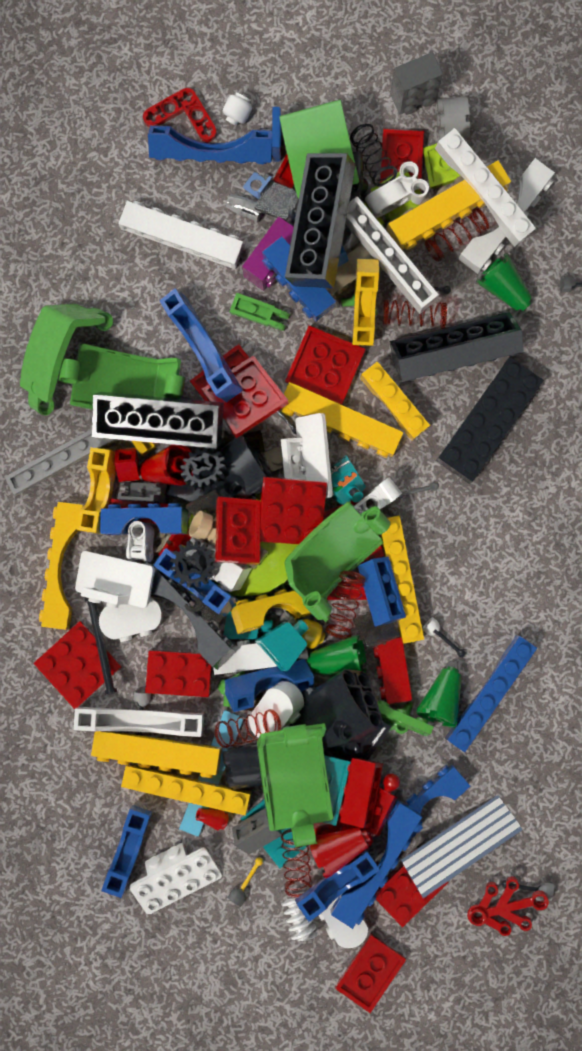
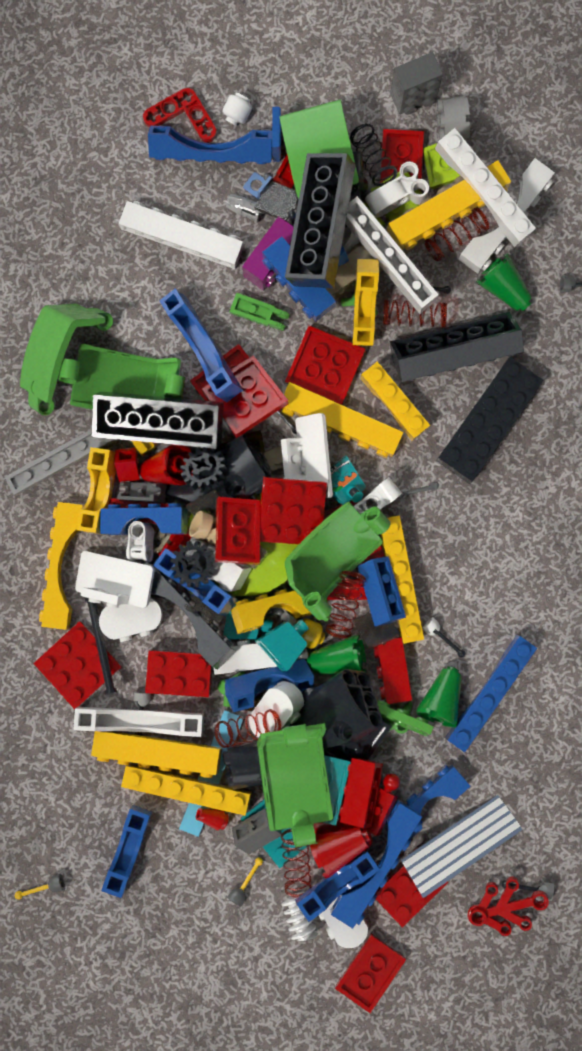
(53, 884): none -> hinge
(174, 876): white bracket -> none

